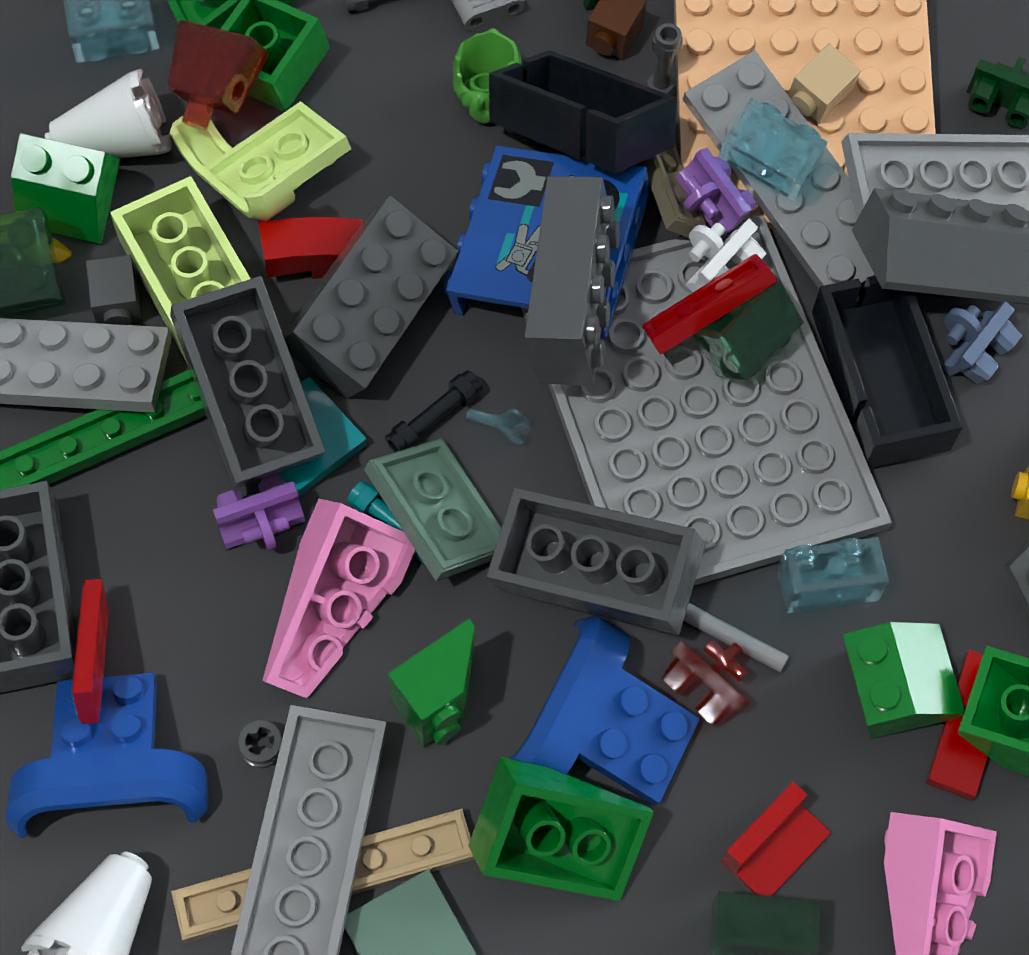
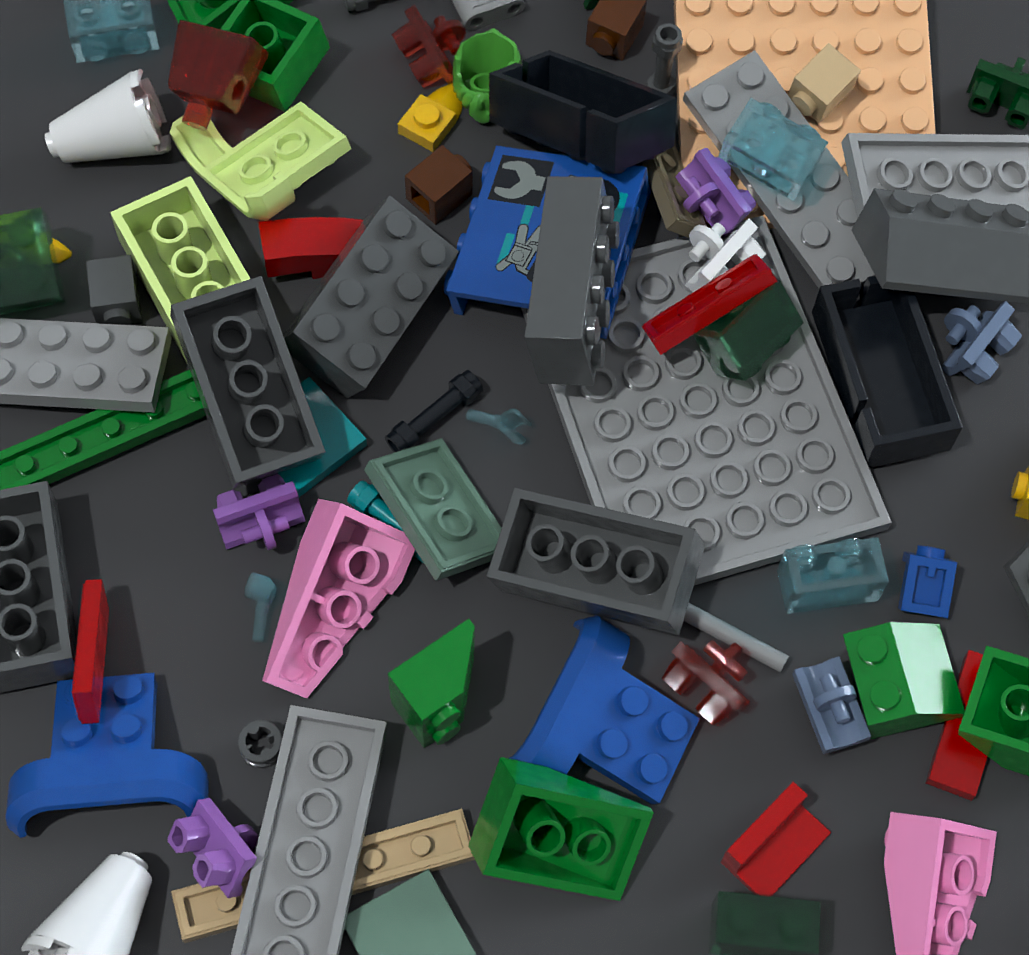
(67, 183): green slope -> none
(220, 849): none -> medium lavender hips
(264, 591): none -> clear light blue hand
(418, 34): none -> clear red hips
(431, 117): none -> yellow plate
(439, 184): none -> reddish brown brick
(831, 705): none -> sand blue hips
(927, 582): none -> blue bracket

